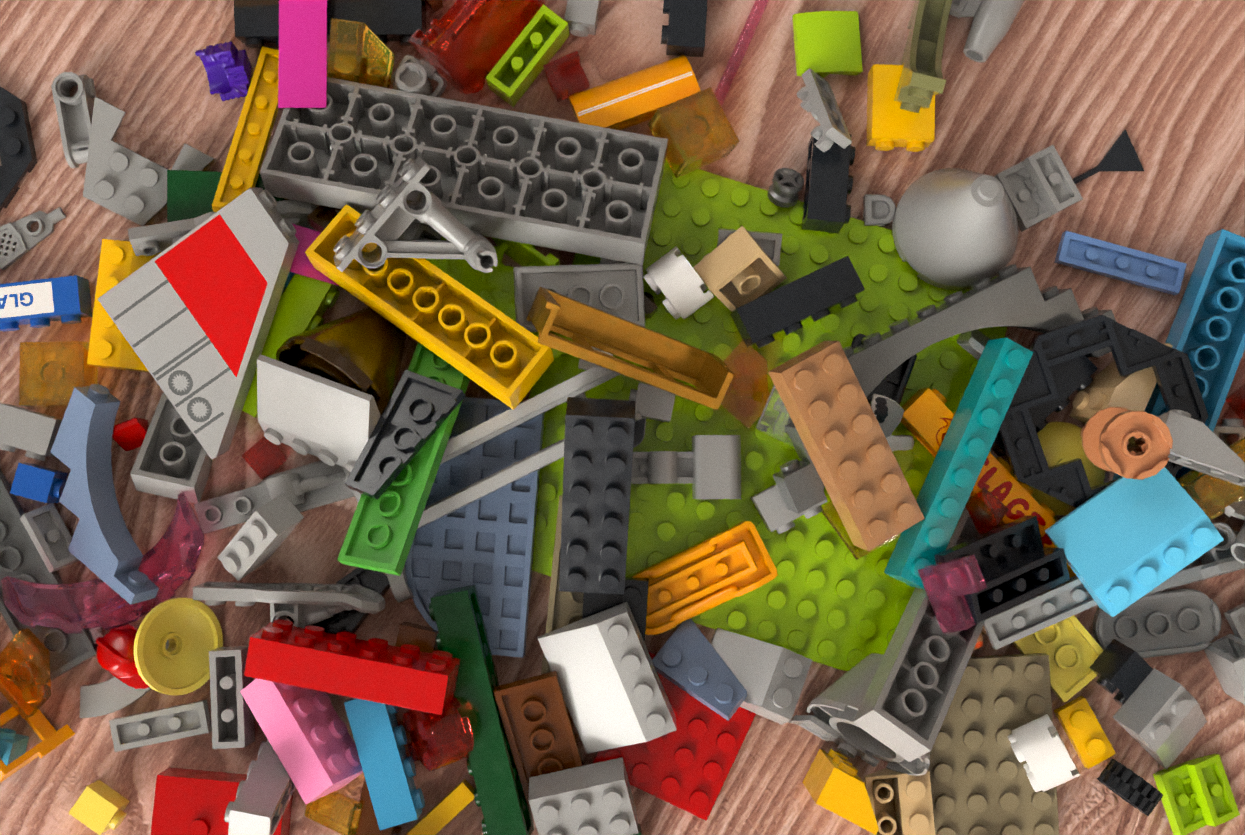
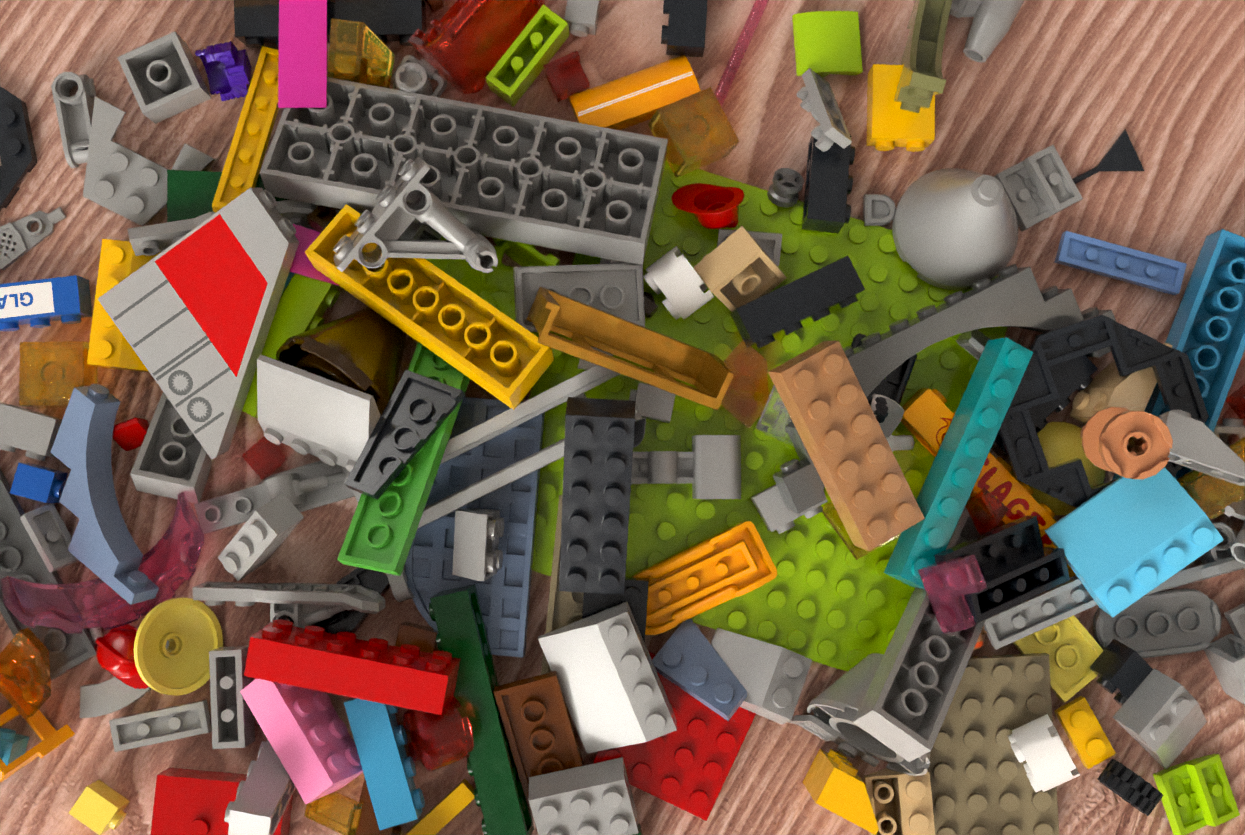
(164, 77): none -> light grey brick
(477, 543): none -> light grey slope
(711, 204): none -> red piece

